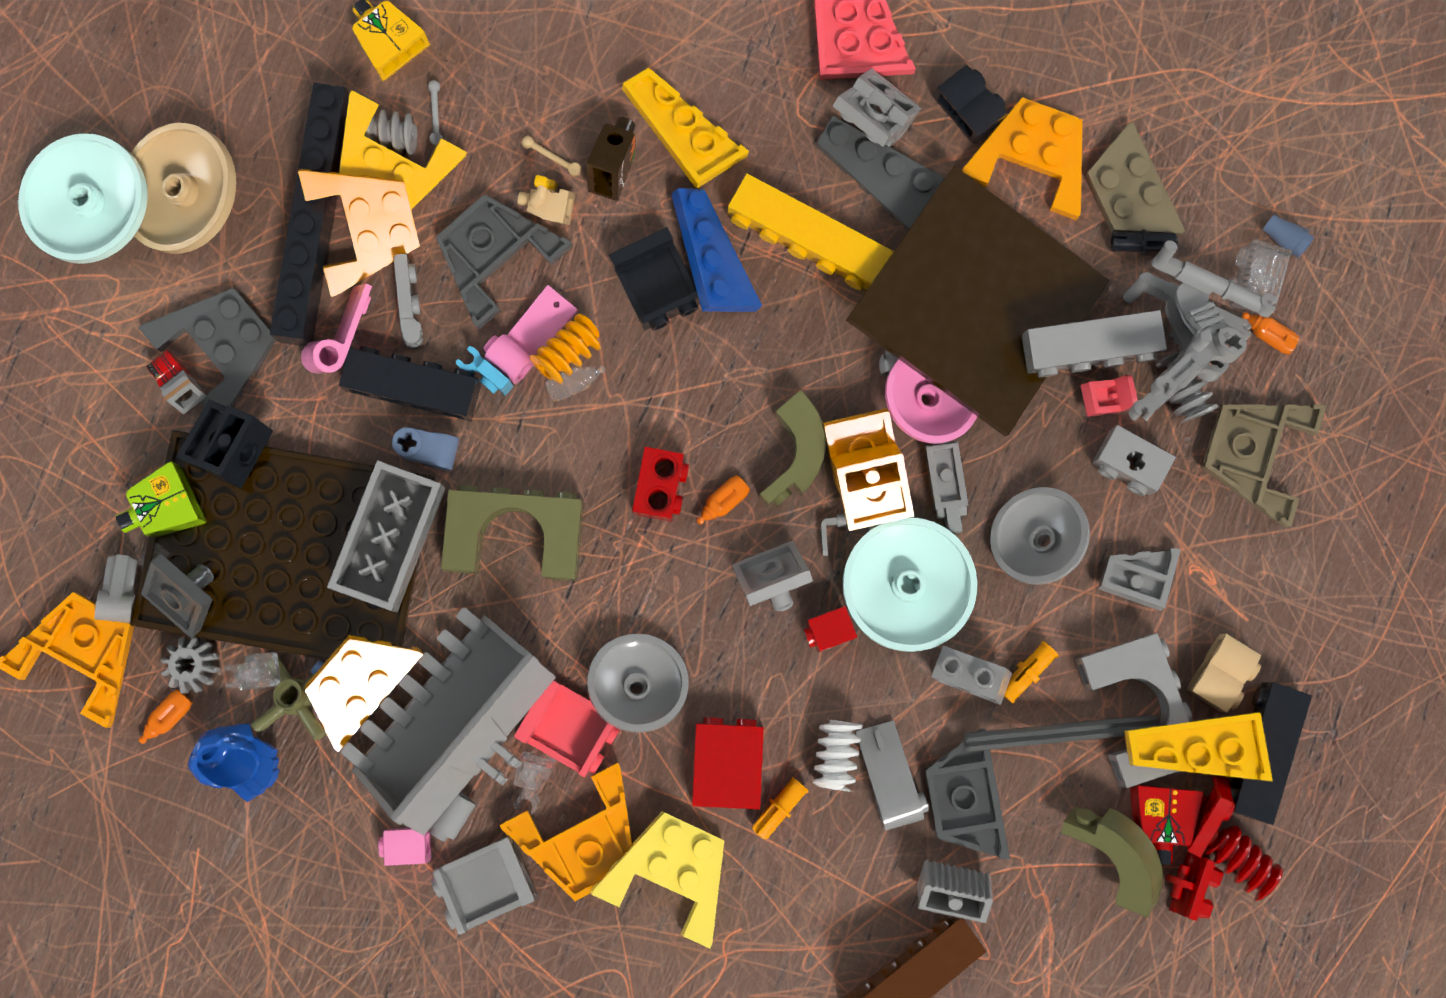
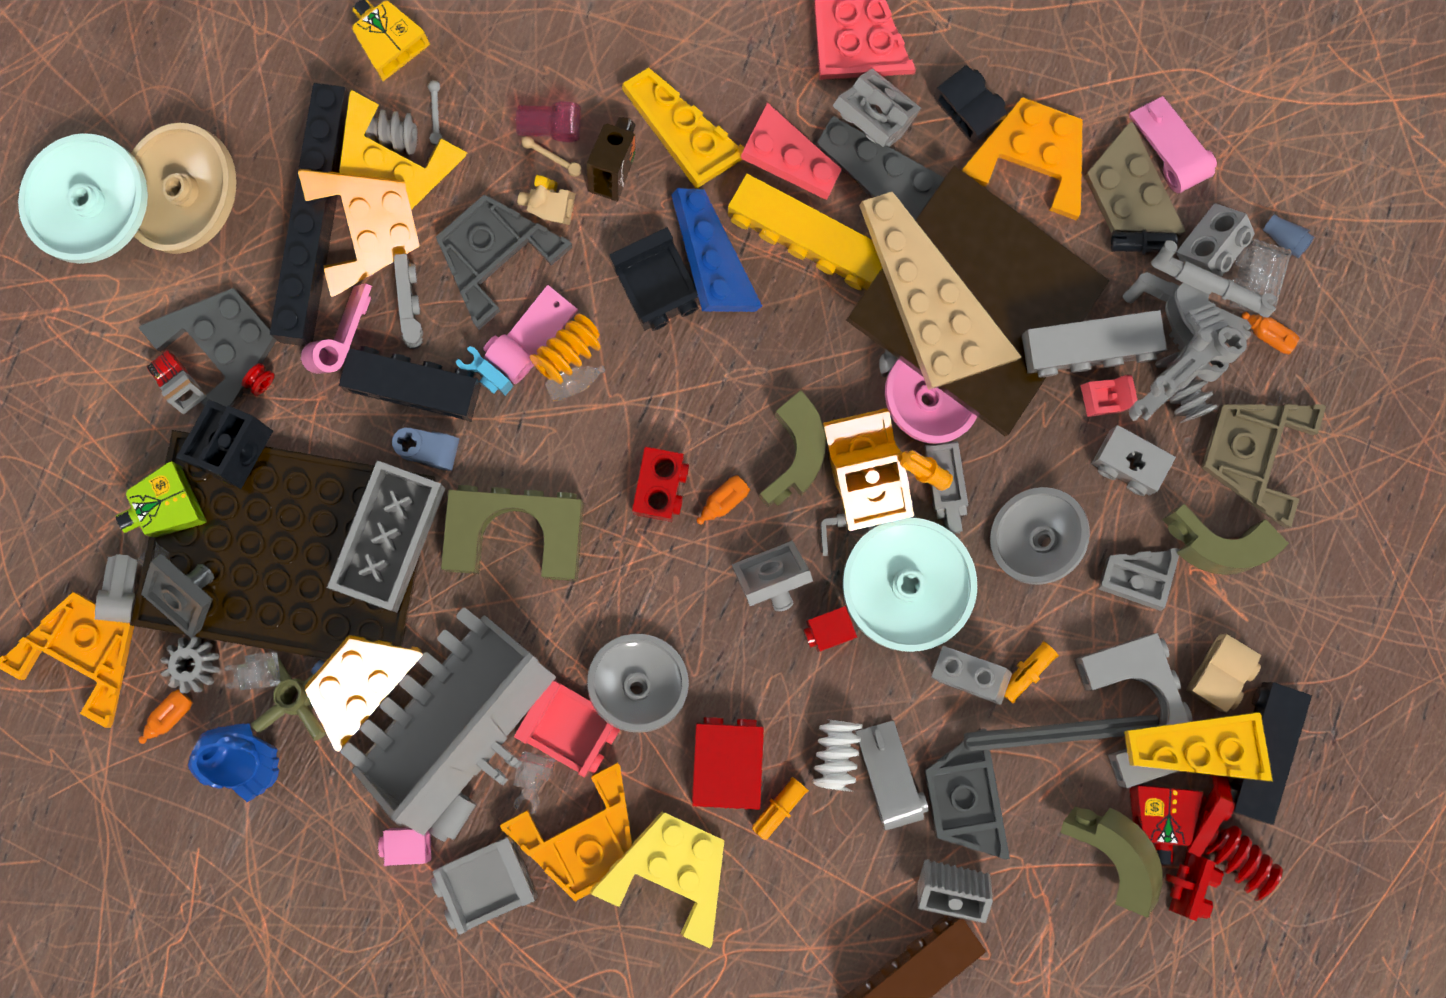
(258, 379): none -> red bush
(558, 122): none -> clear pink piece
(789, 154): none -> coral wing
(926, 470): none -> light orange axle
(940, 314): none -> tan wing
(1183, 155): none -> bright pink door
(1217, 239): none -> light grey brick
(1219, 554): none -> olive arch

